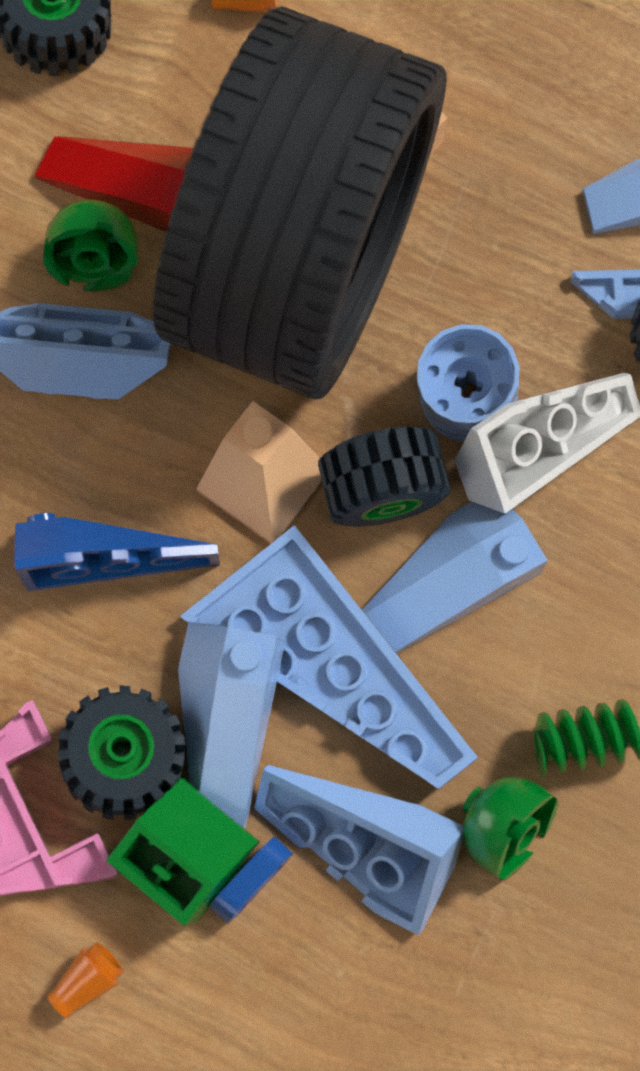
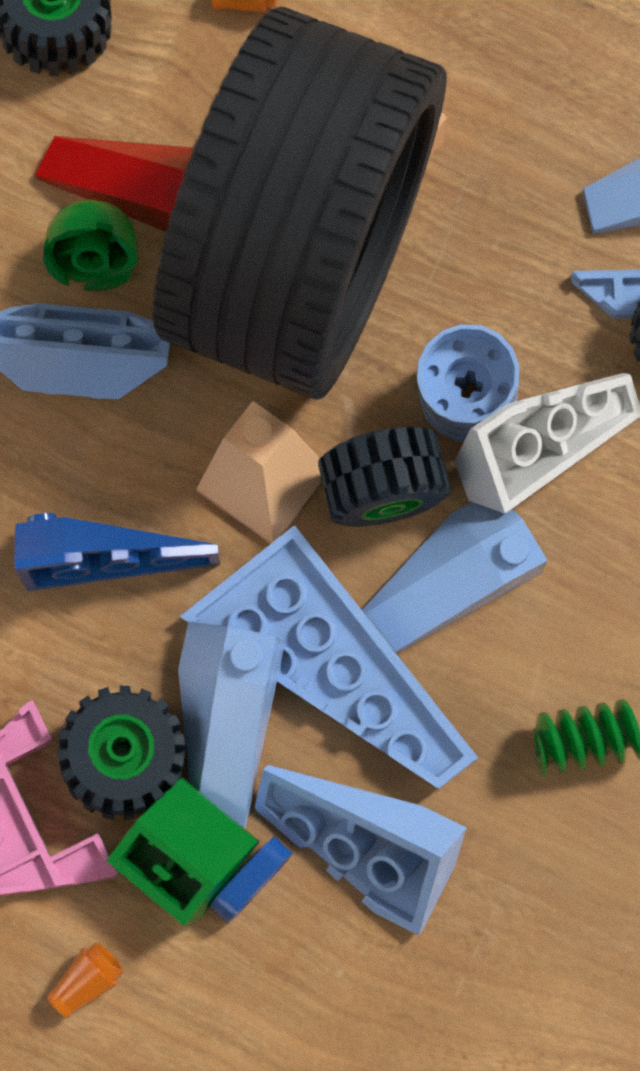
(505, 822): green cylinder -> none

